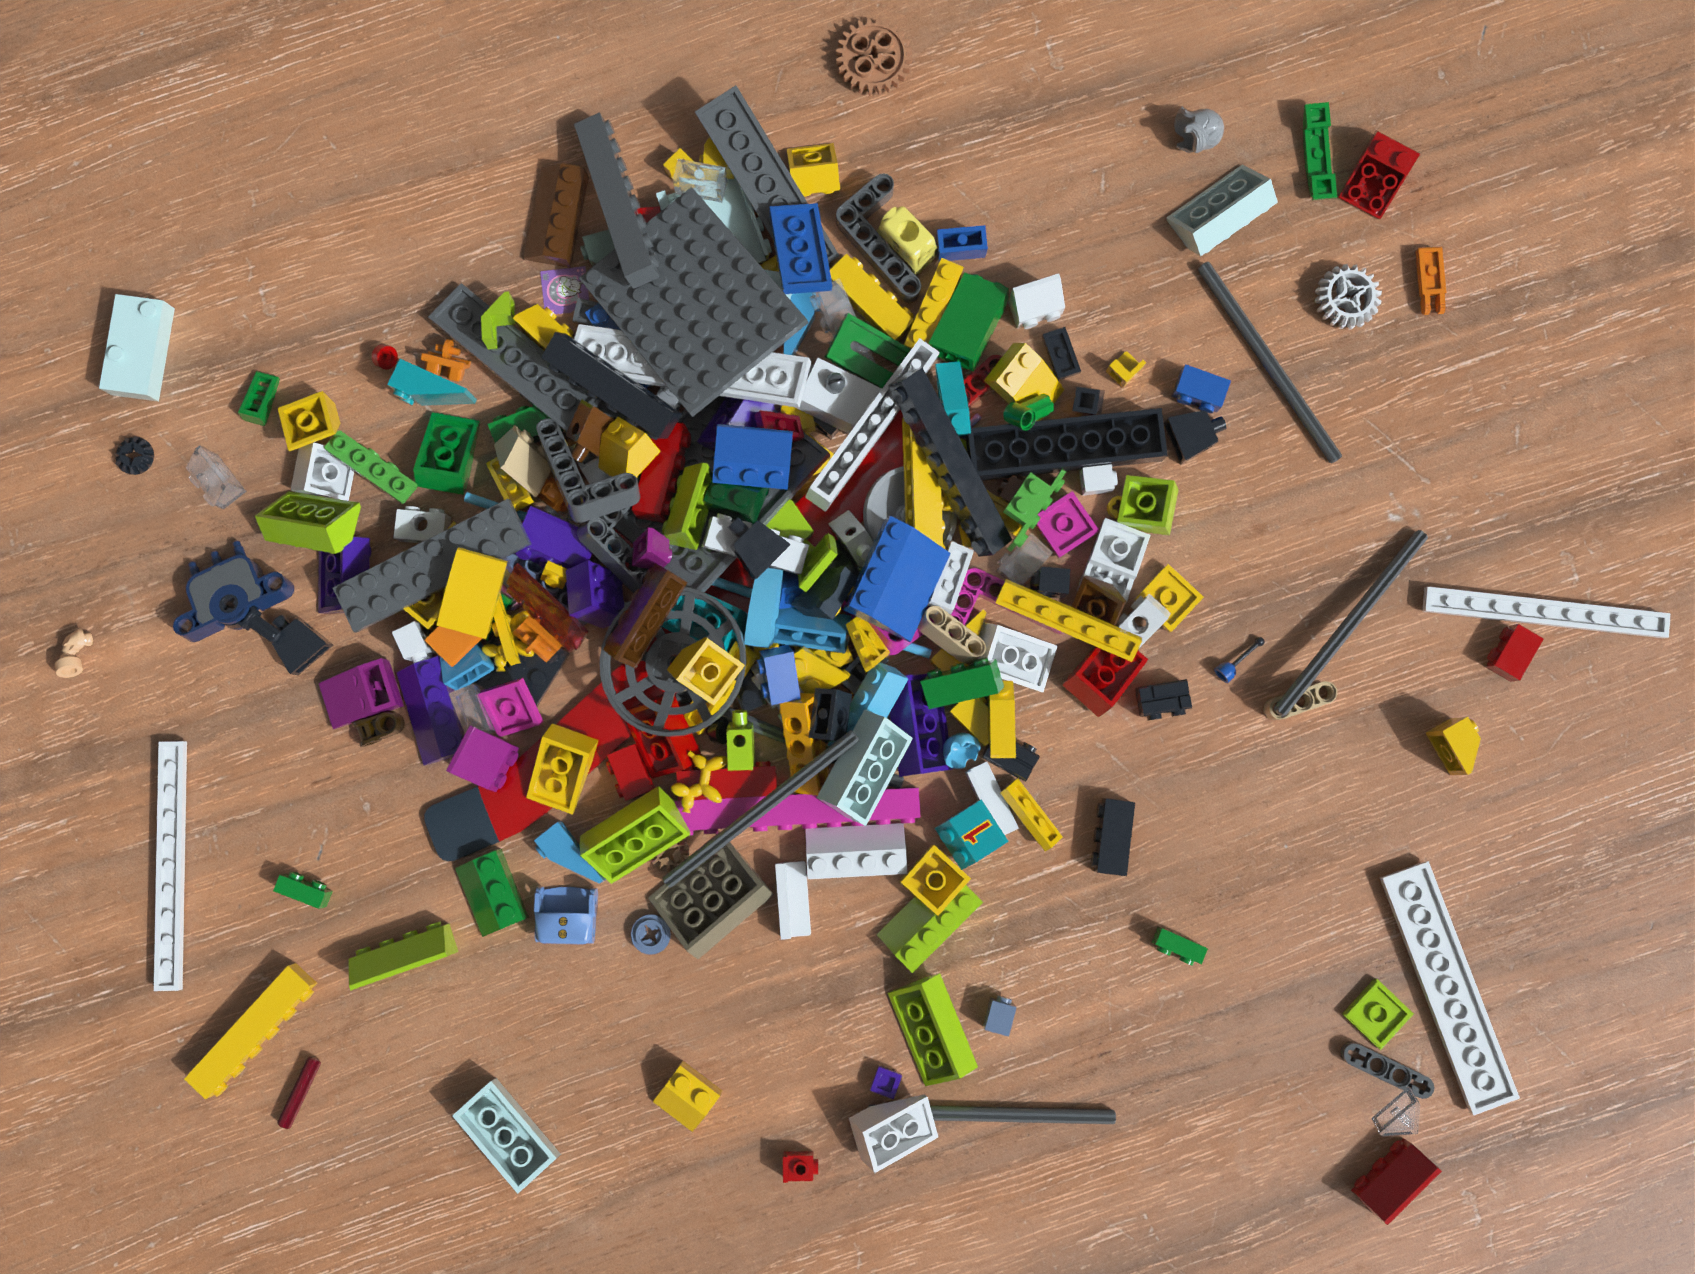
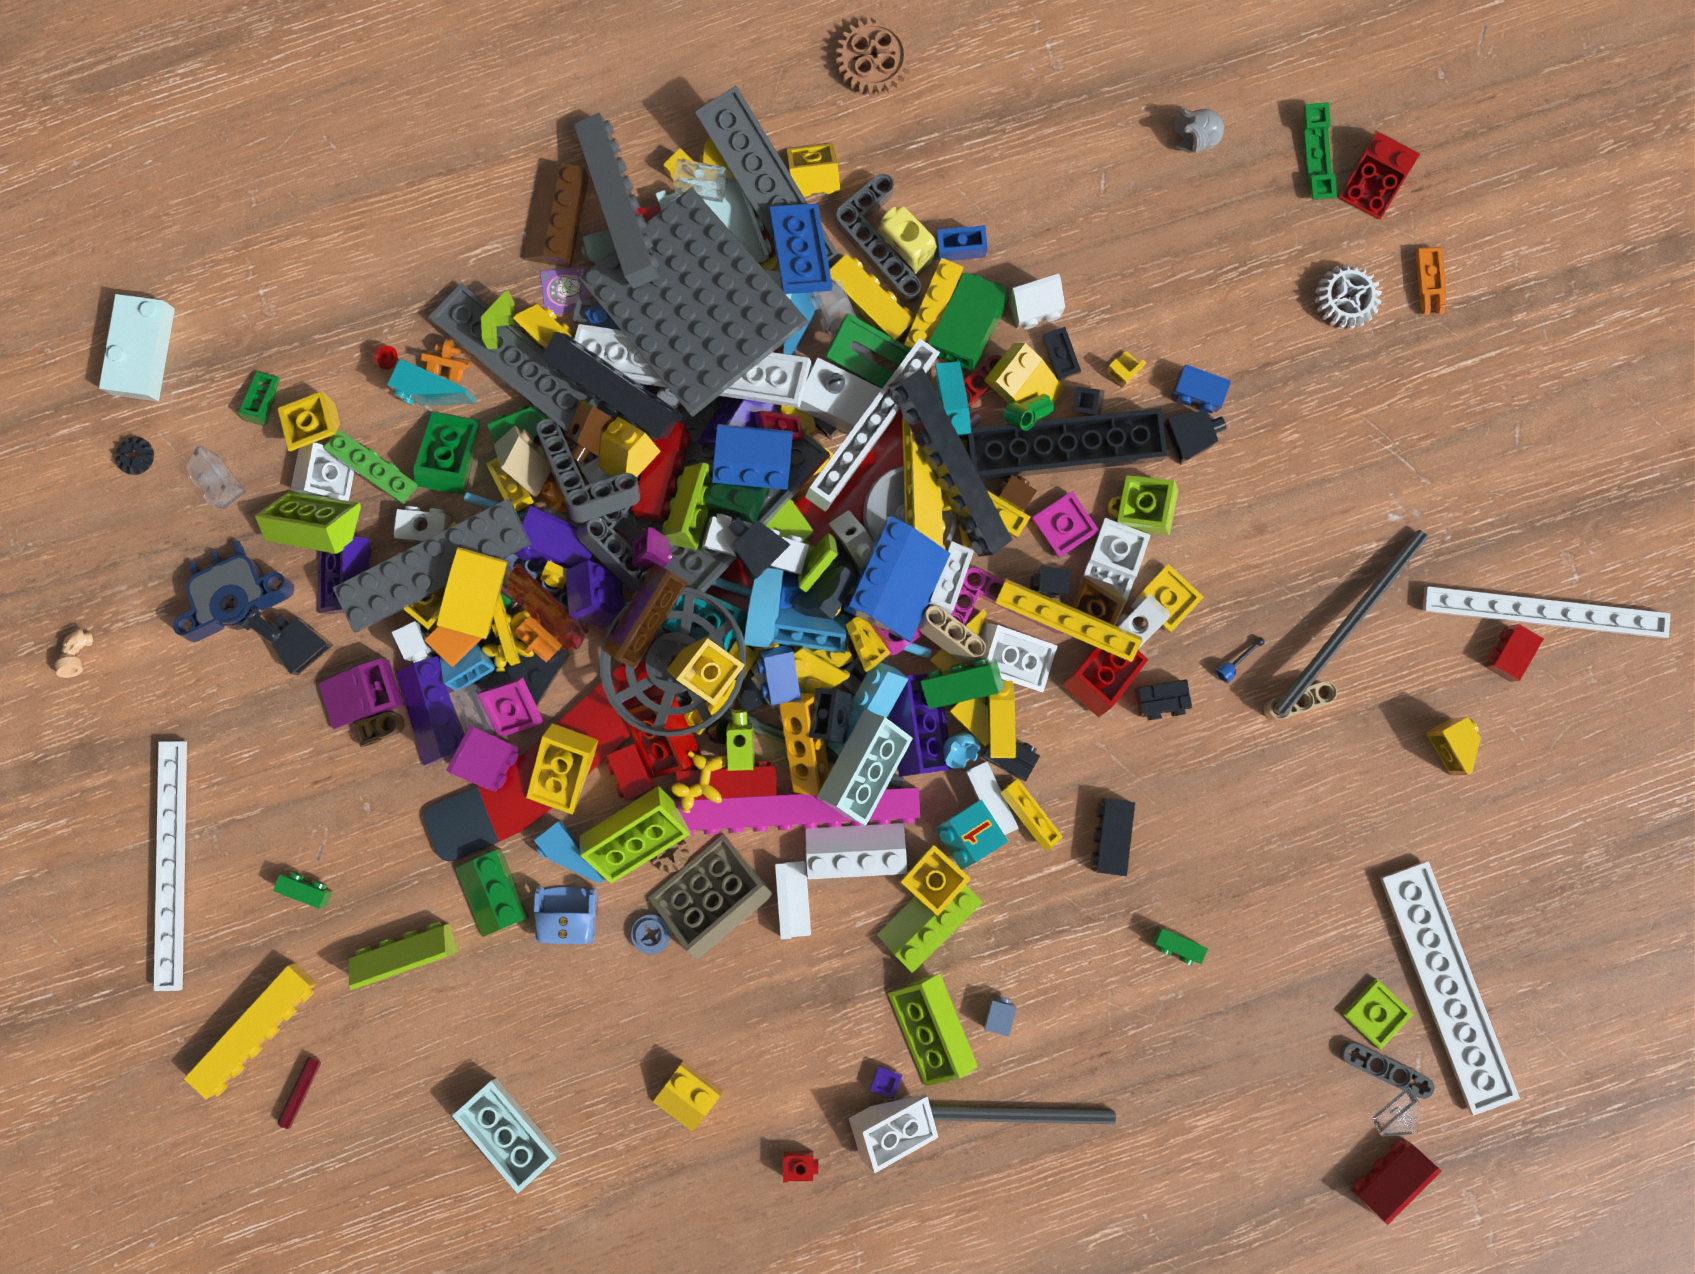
(761, 808): dark grey axle -> none
(1024, 560): clear brick -> none
(1028, 502): bright green bracket -> none
(1097, 480): white brick -> none
(1223, 209): light aqua slope -> none
(1269, 362): dark grey axle -> none

